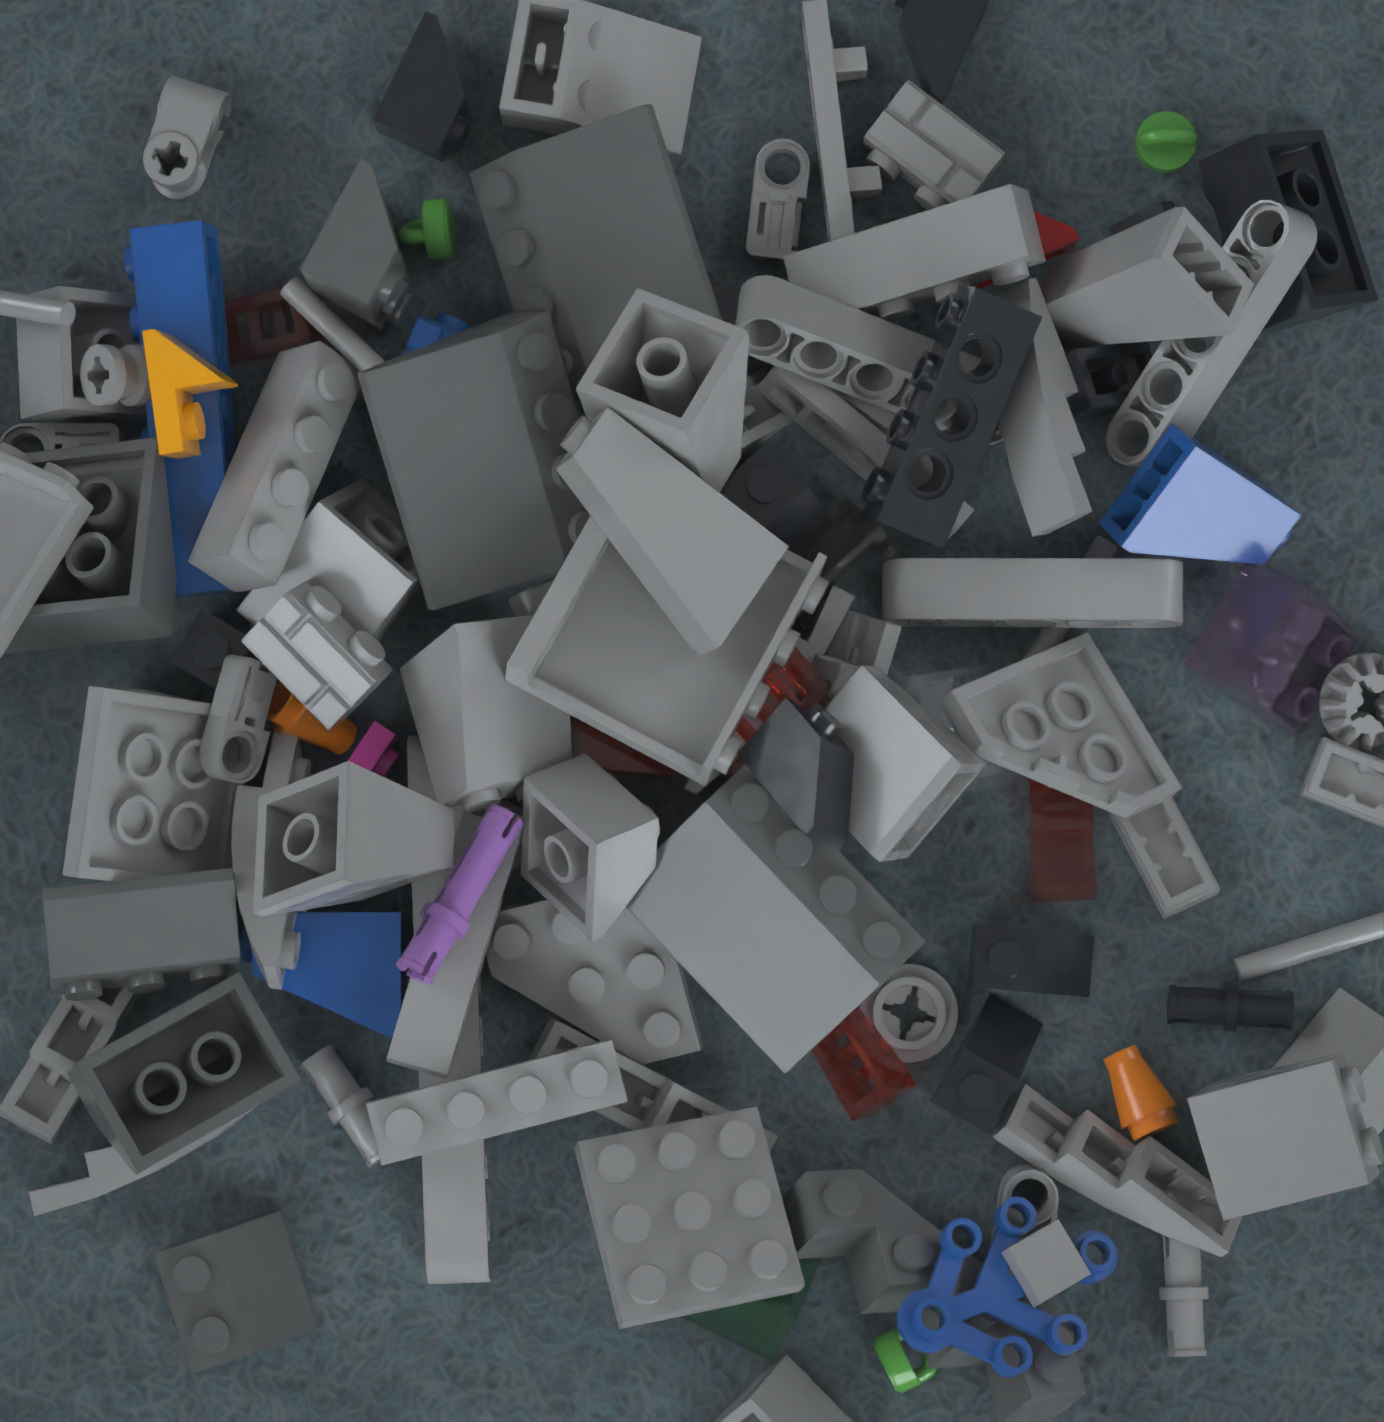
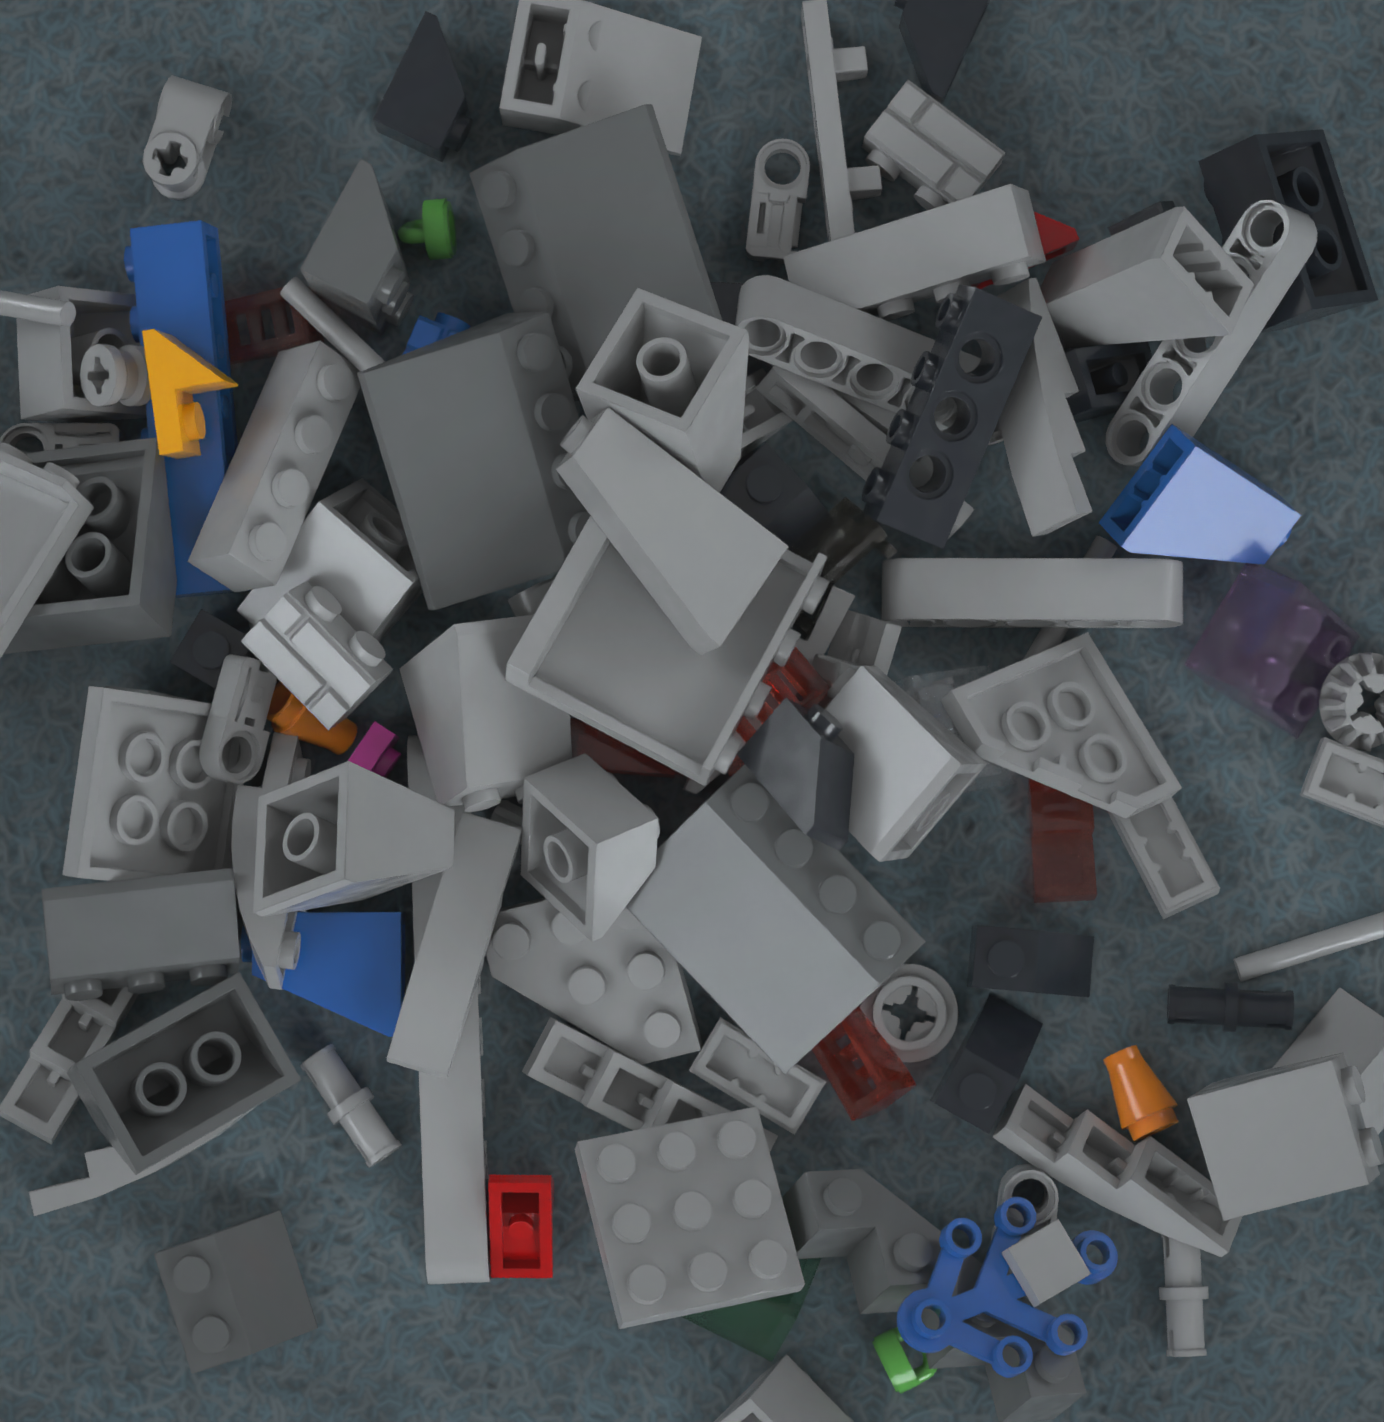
(448, 914): medium lavender pin -> none
(496, 1101): light grey brick -> none
(521, 1226): none -> red slope
(748, 1075): none -> light grey plate
(1165, 142): bright green tile -> none

